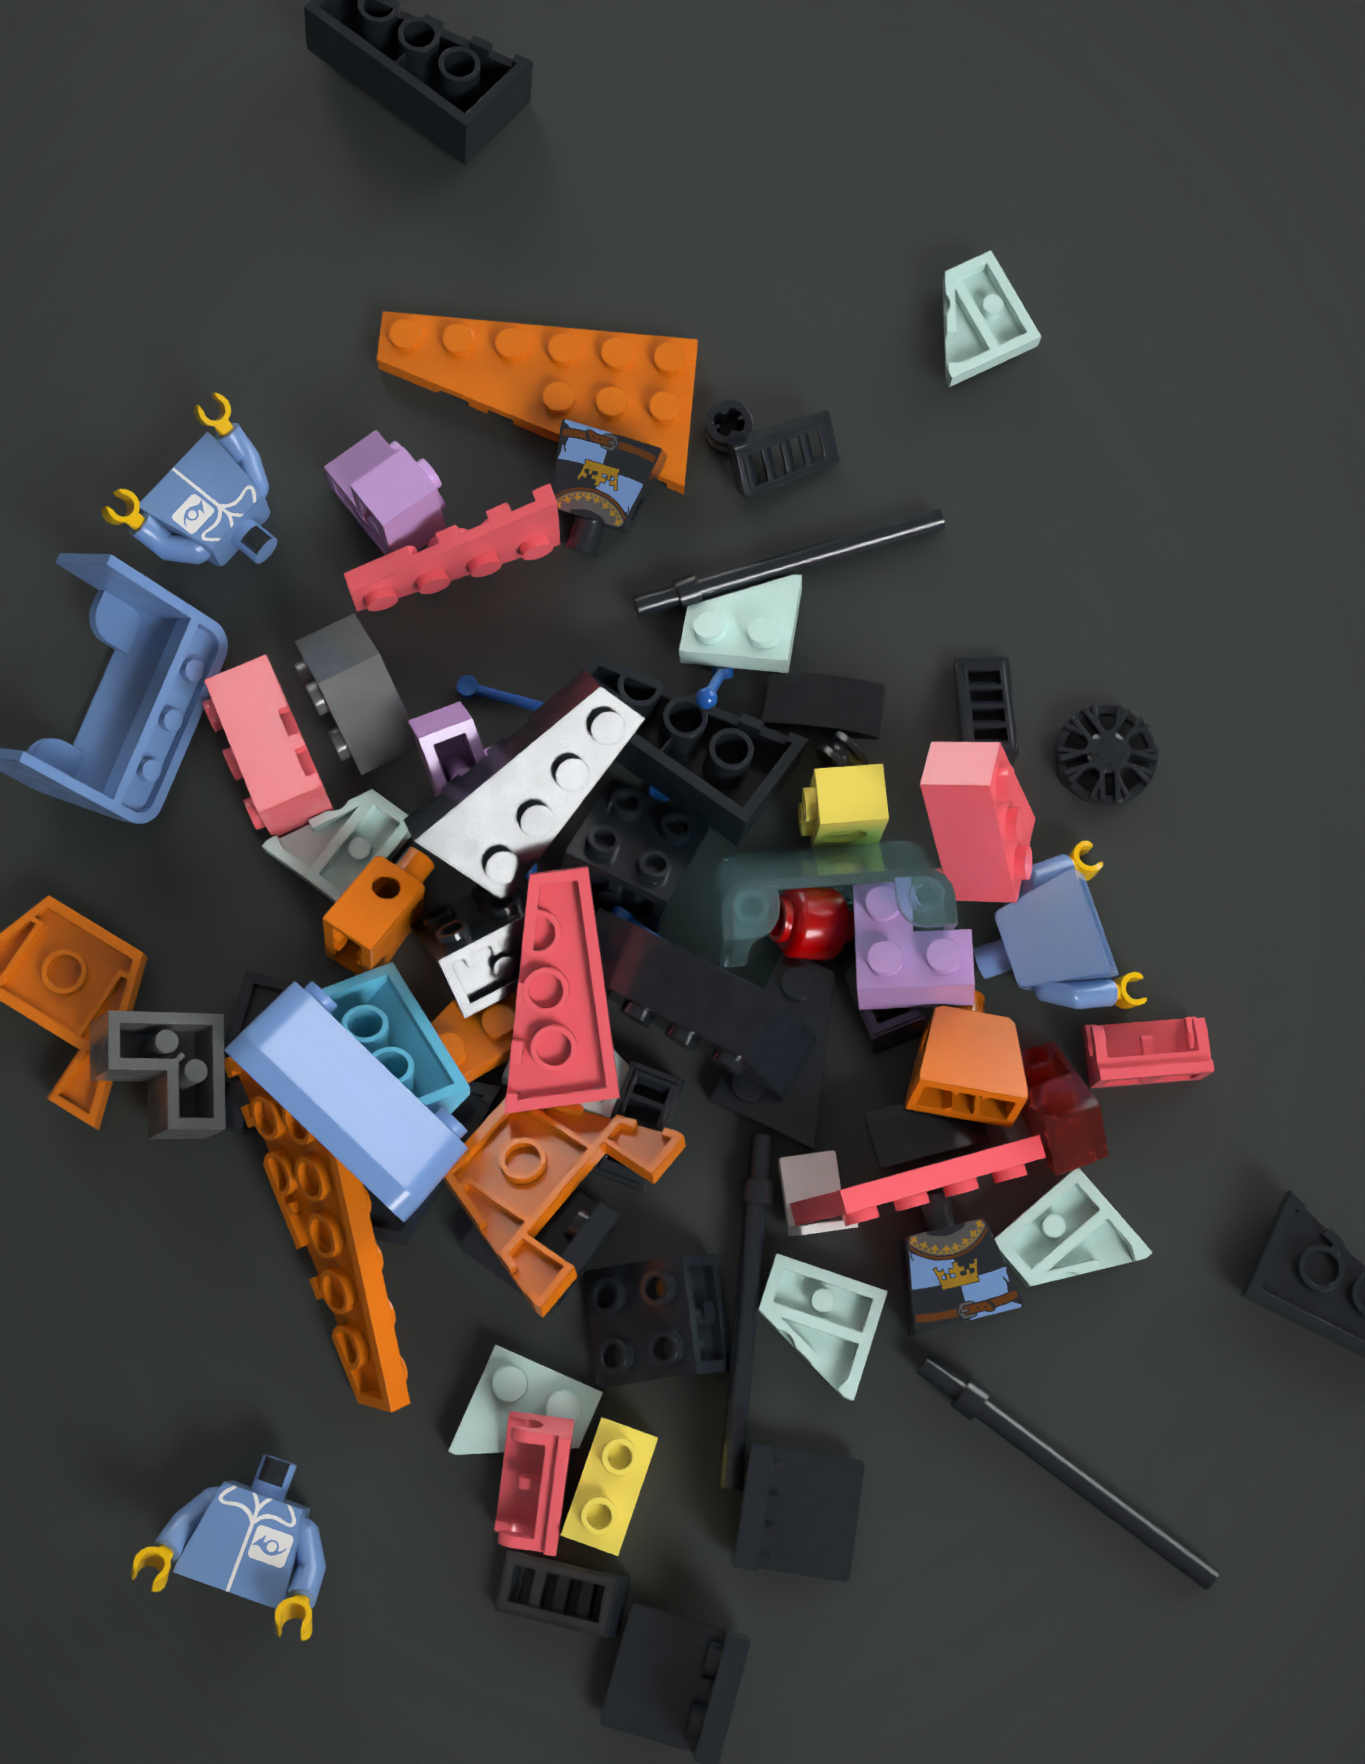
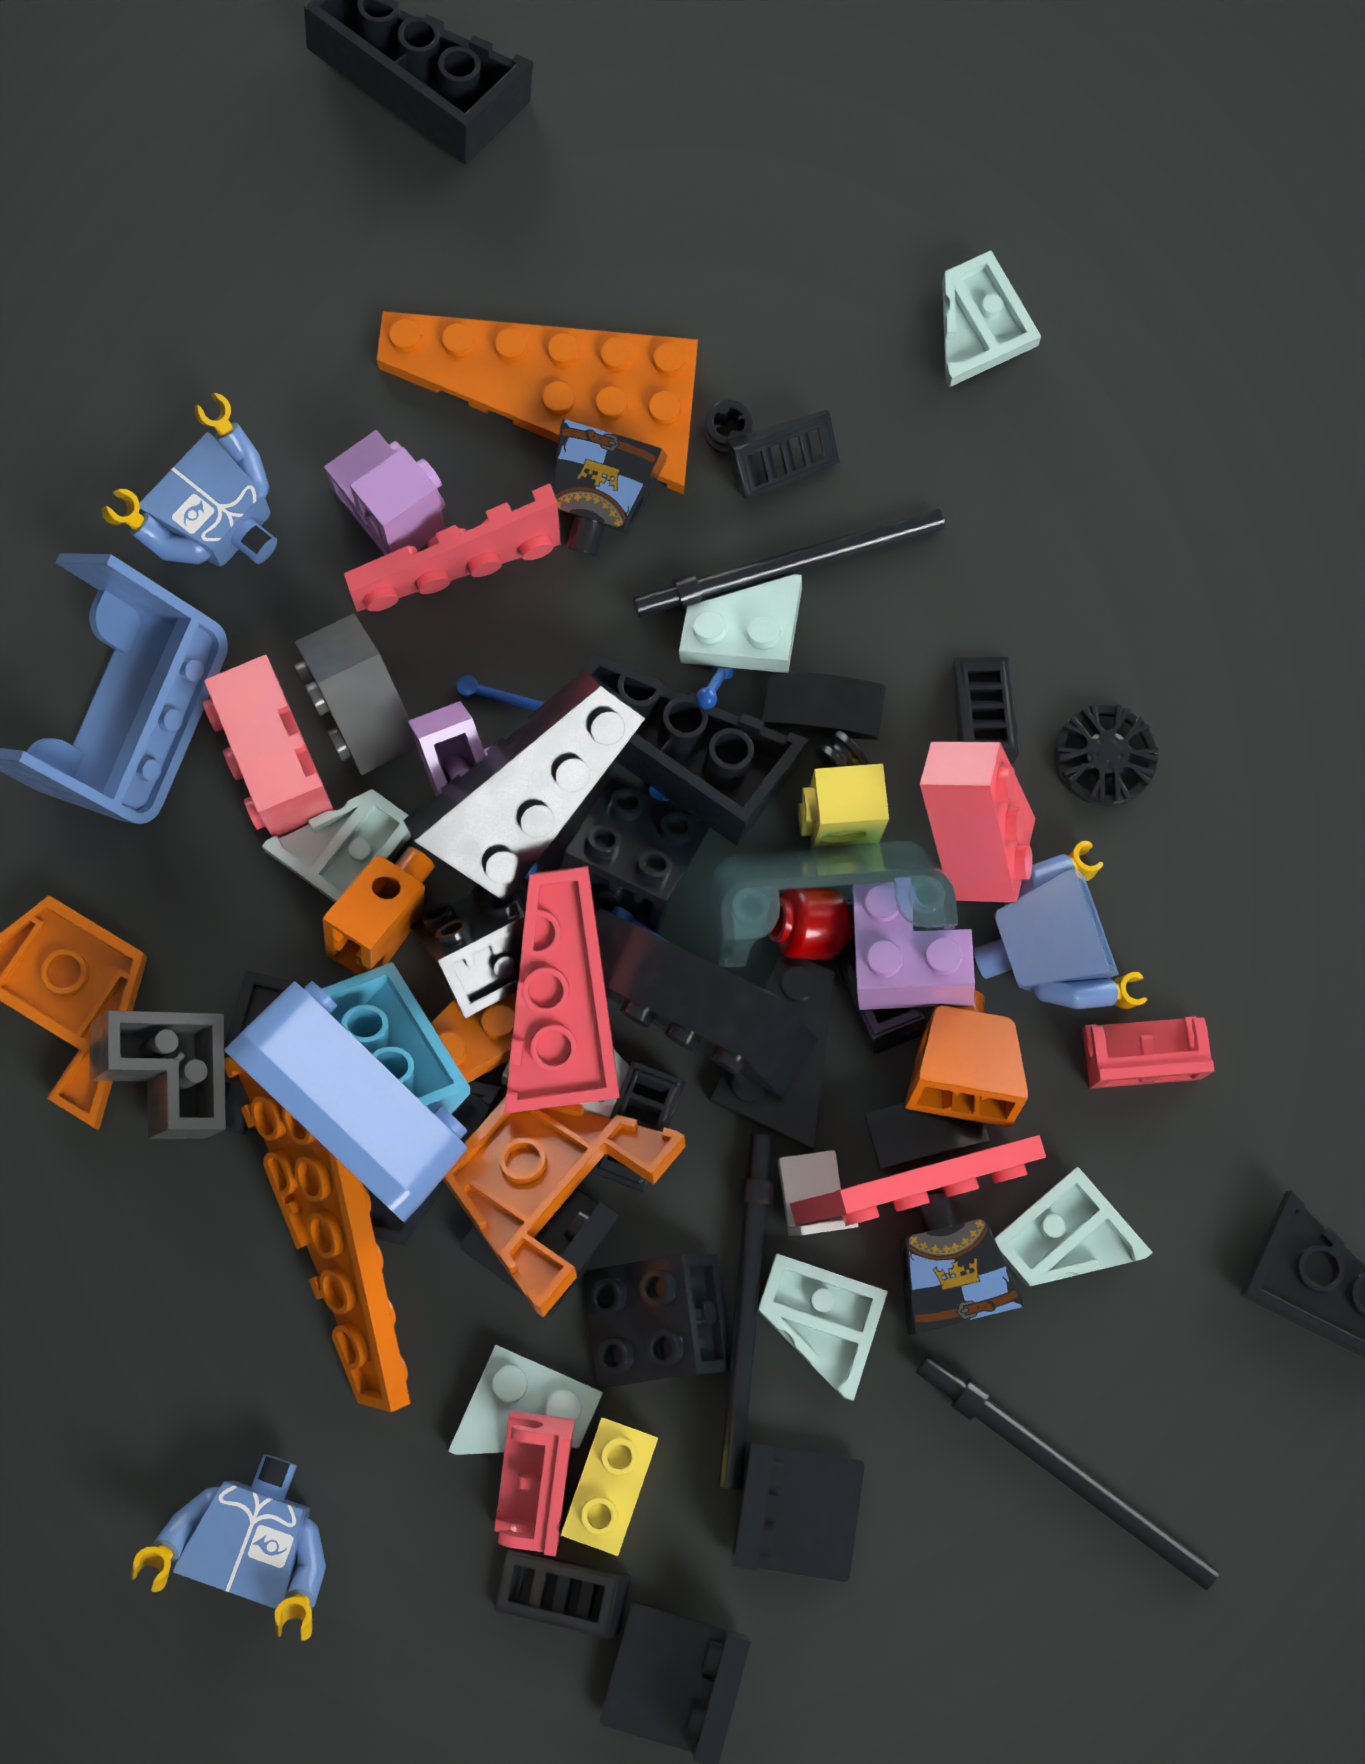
(1061, 1110): clear red slope -> none

